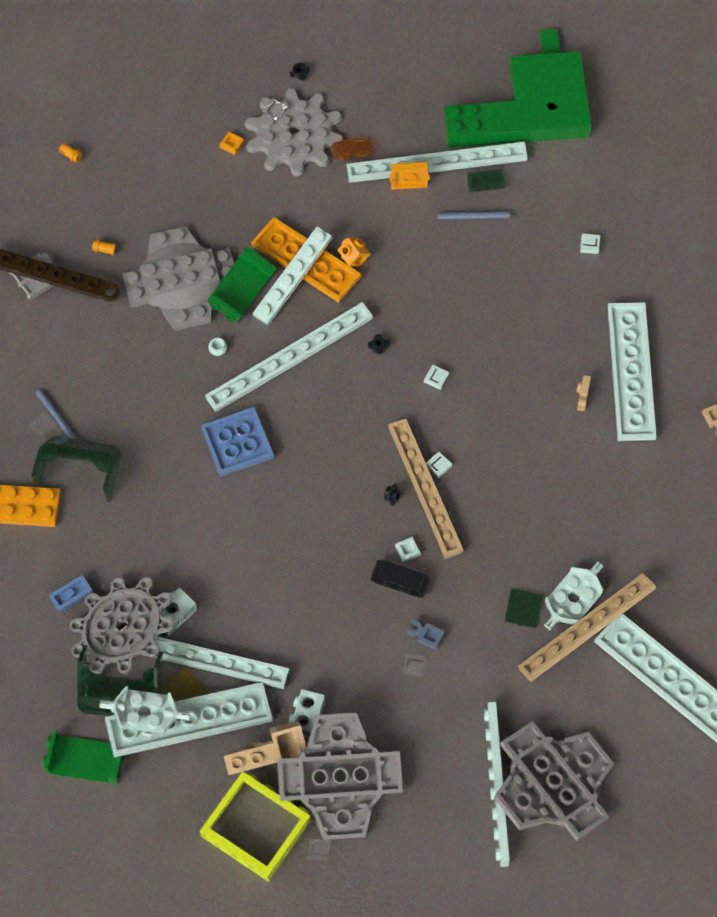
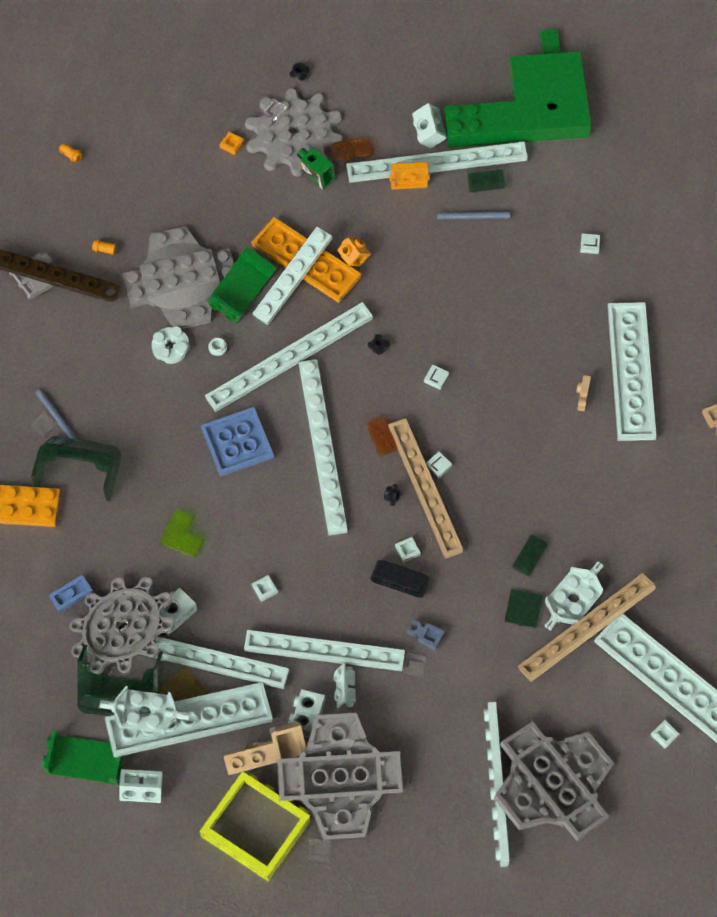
(140, 786): none -> light aqua brick
(167, 335): none -> light aqua plate
(176, 535): none -> clear neon green plate
(264, 588): none -> light aqua tile
(317, 167): none -> green torso
(322, 447): none -> light aqua plate
(324, 650): none -> light aqua plate
(344, 677): none -> light aqua hinge
(380, 436): none -> clear orange slope
(429, 125): none -> light aqua brick
(530, 555): none -> clear green plate
(665, 734): none -> light aqua tile

